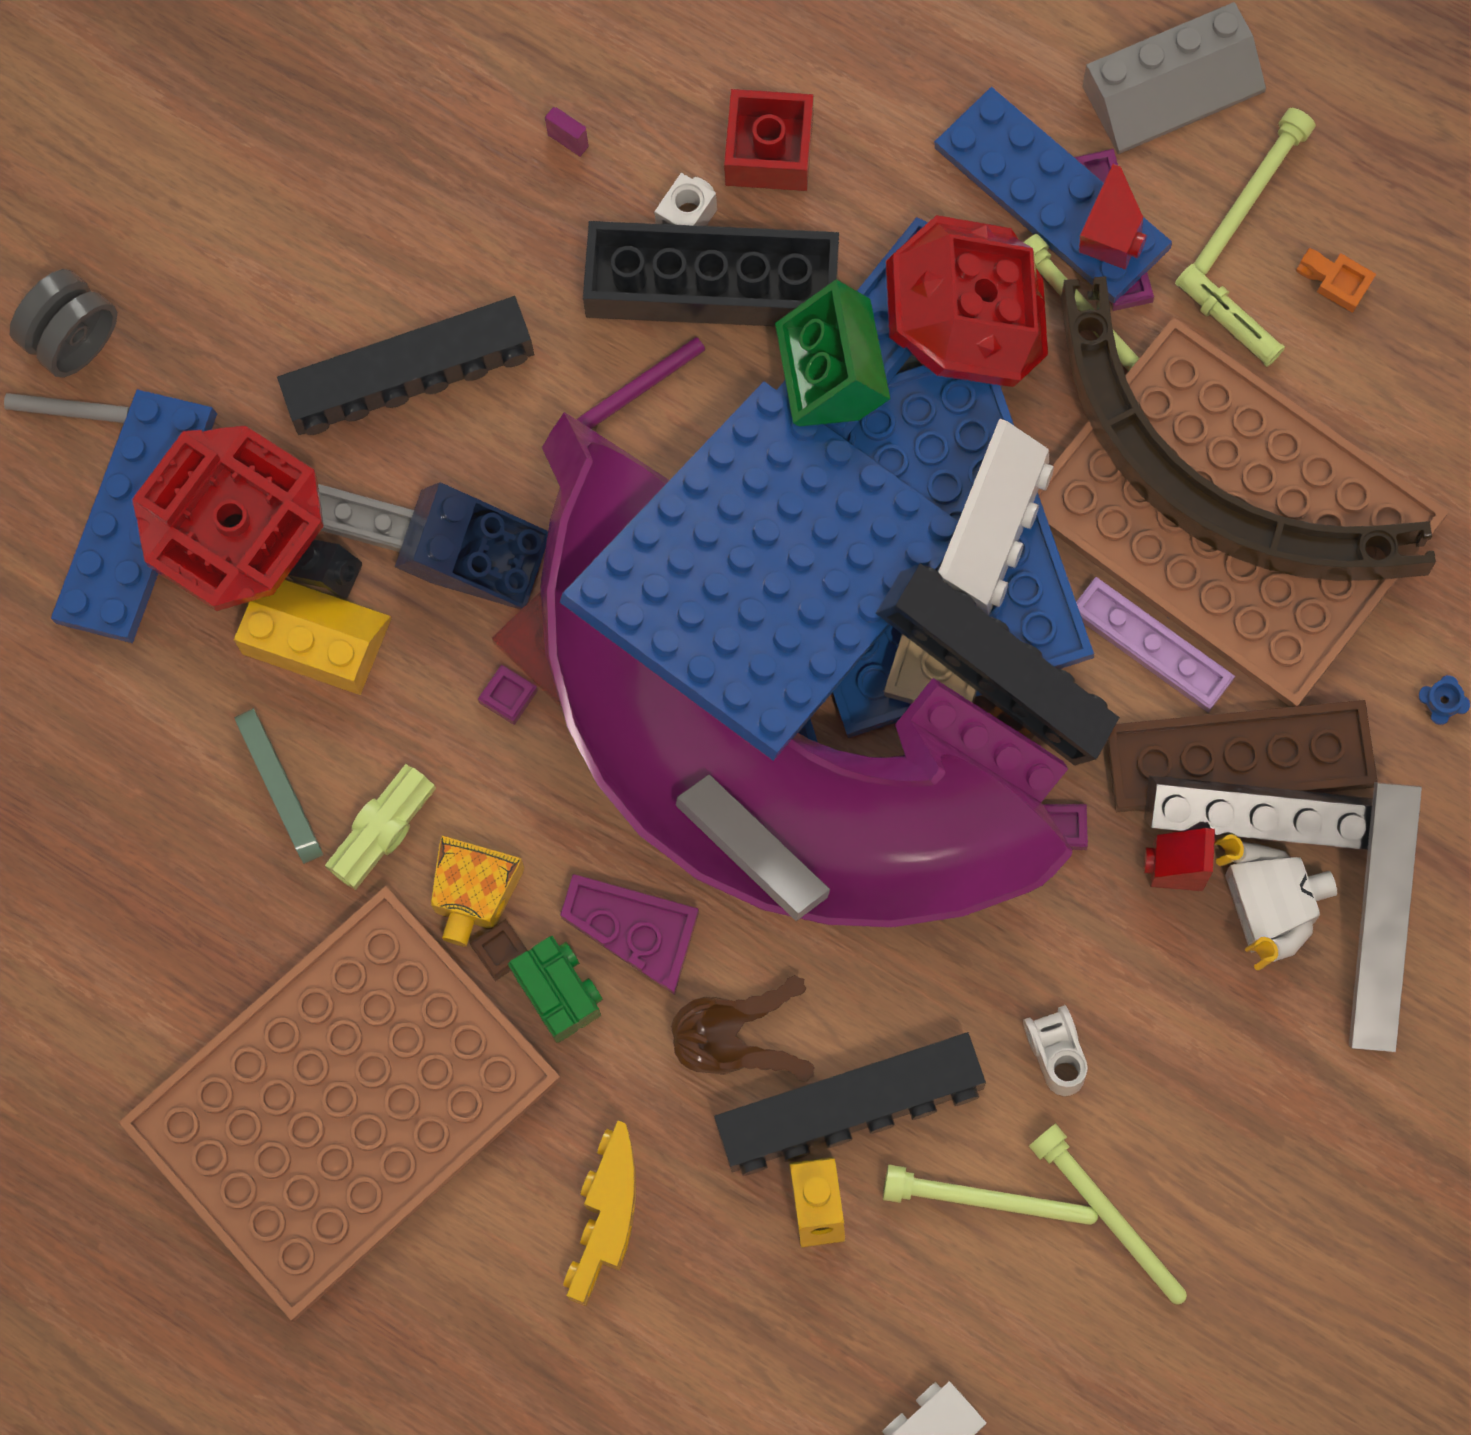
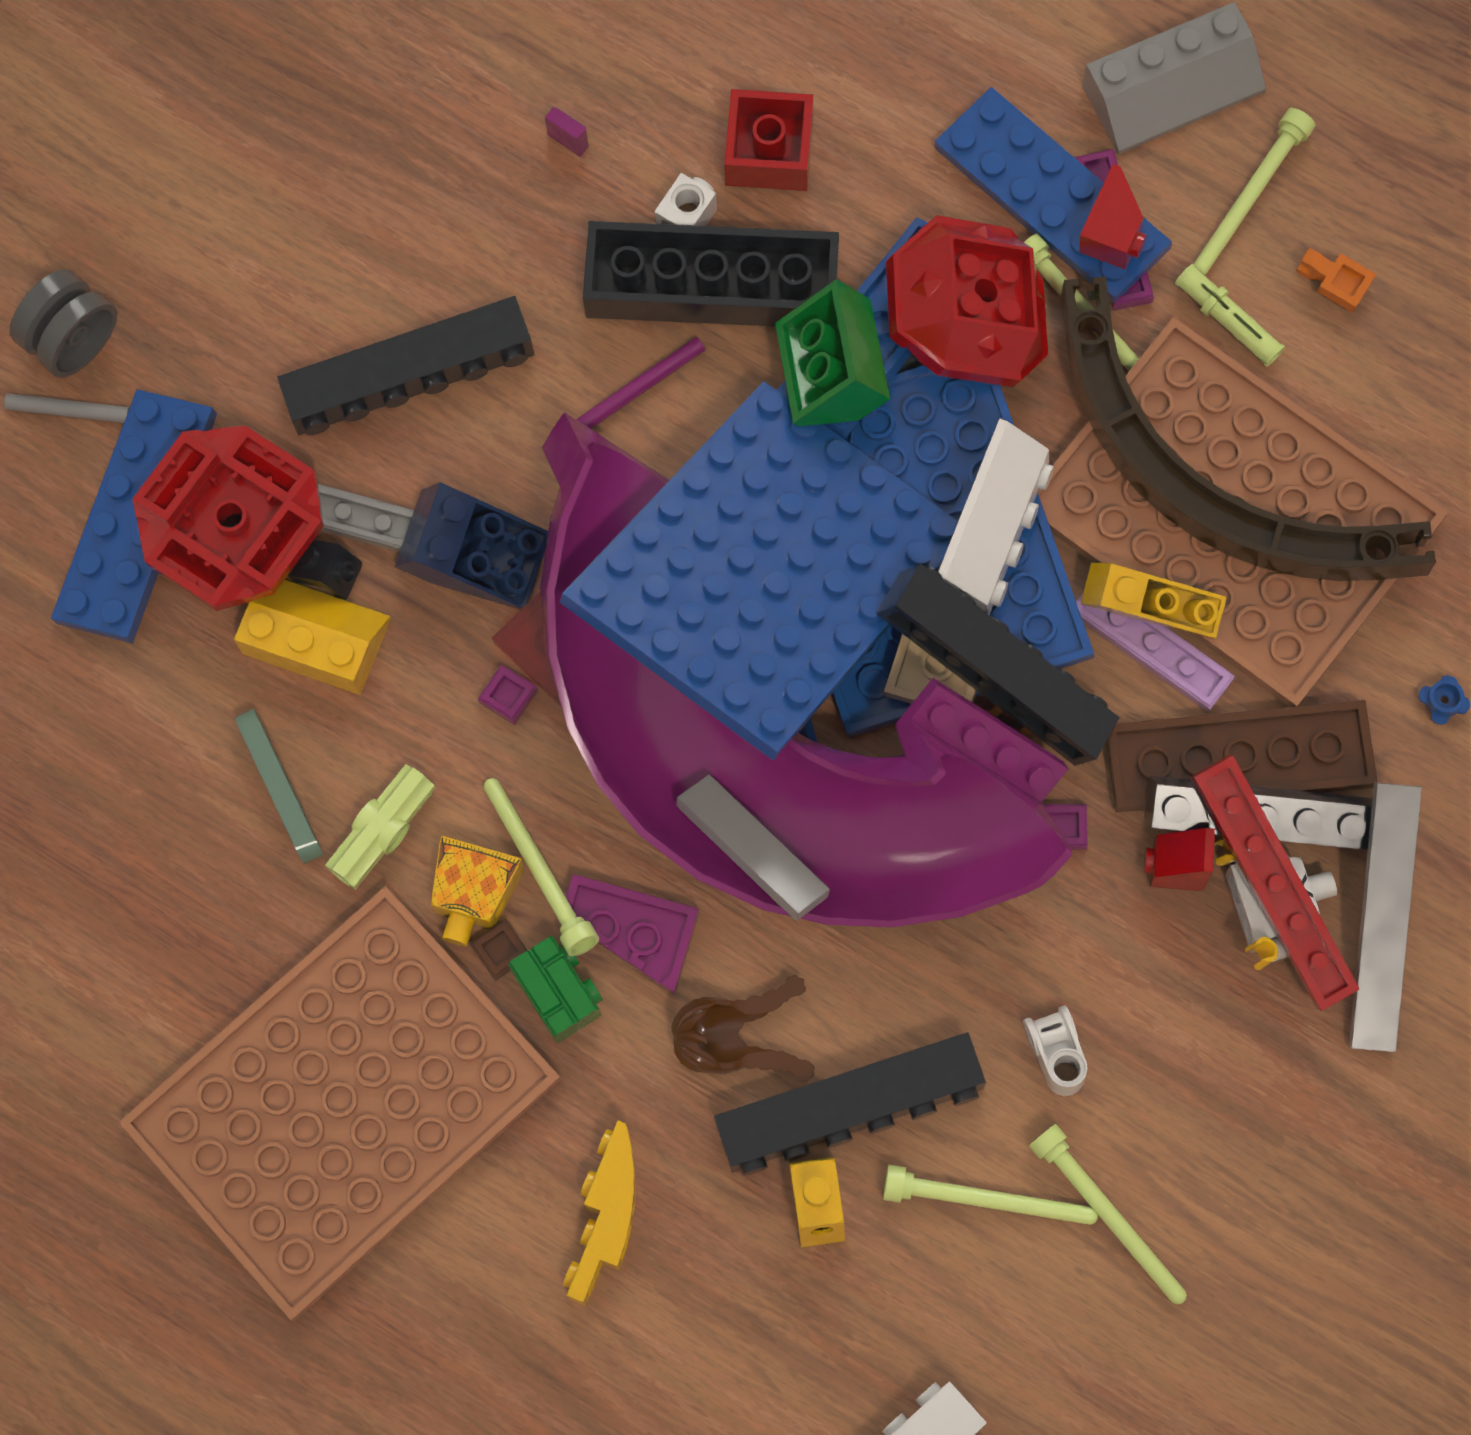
(577, 935): none -> yellowish green piece
(1153, 599): none -> yellow slope
(1275, 882): none -> red plate

